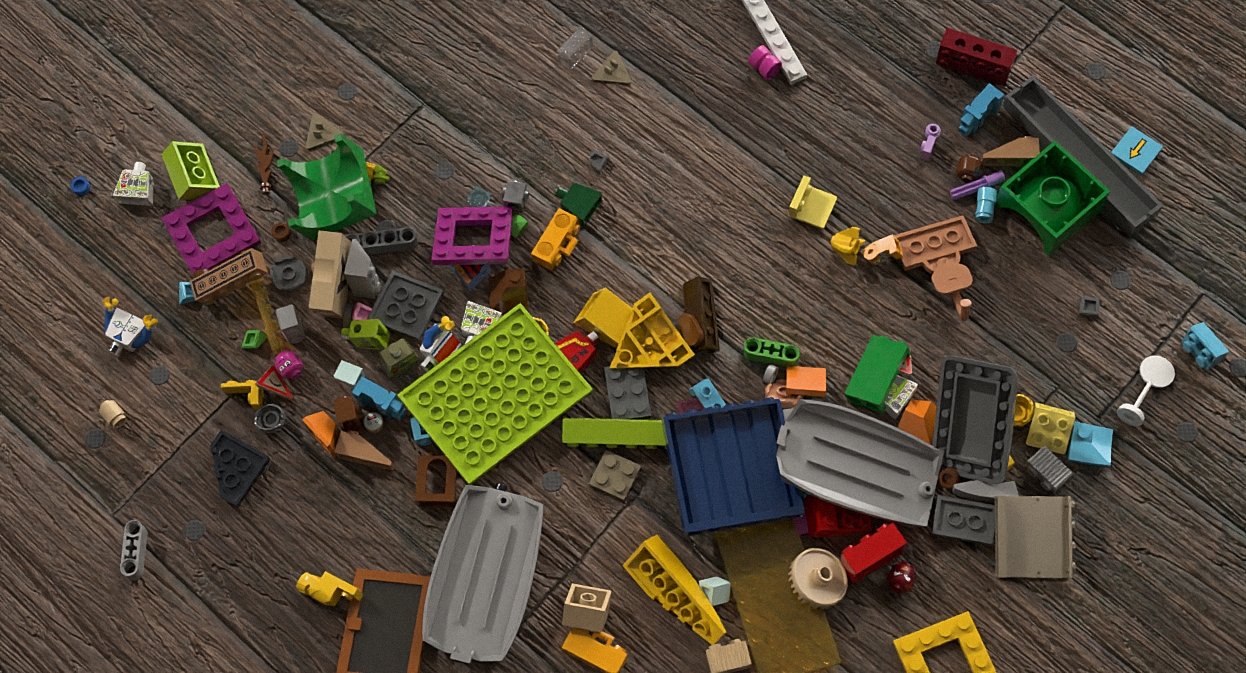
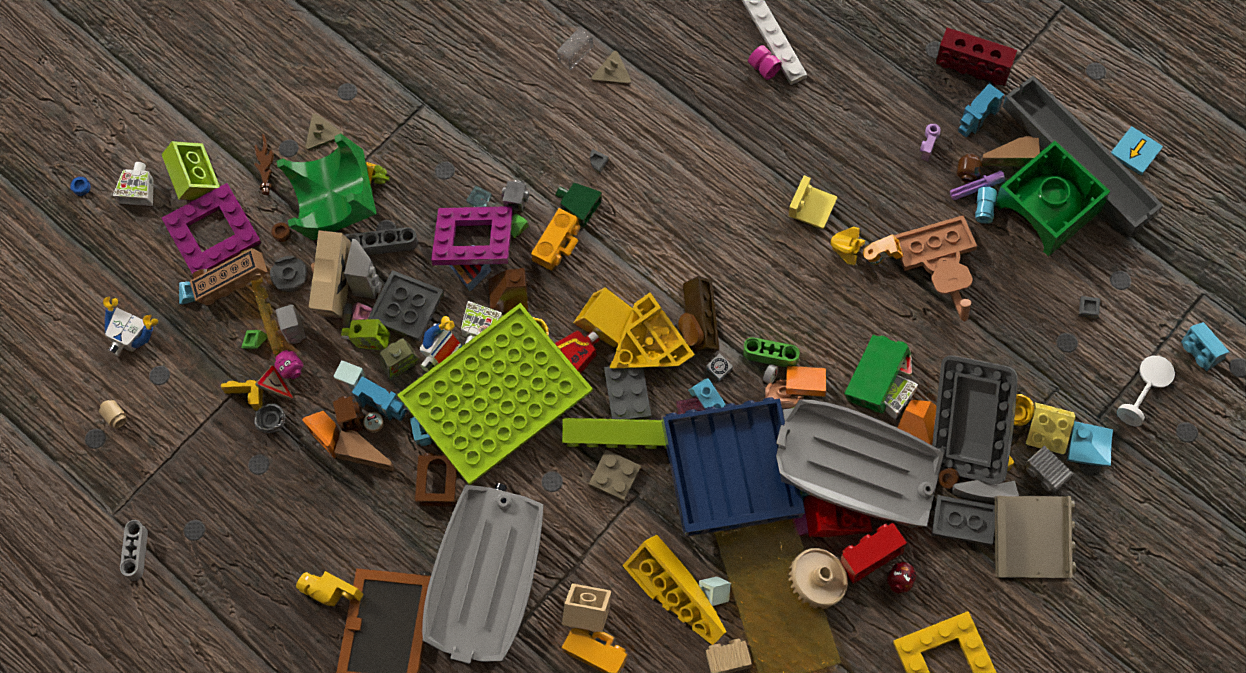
(236, 467): black plate -> none
(719, 367): none -> light grey tile

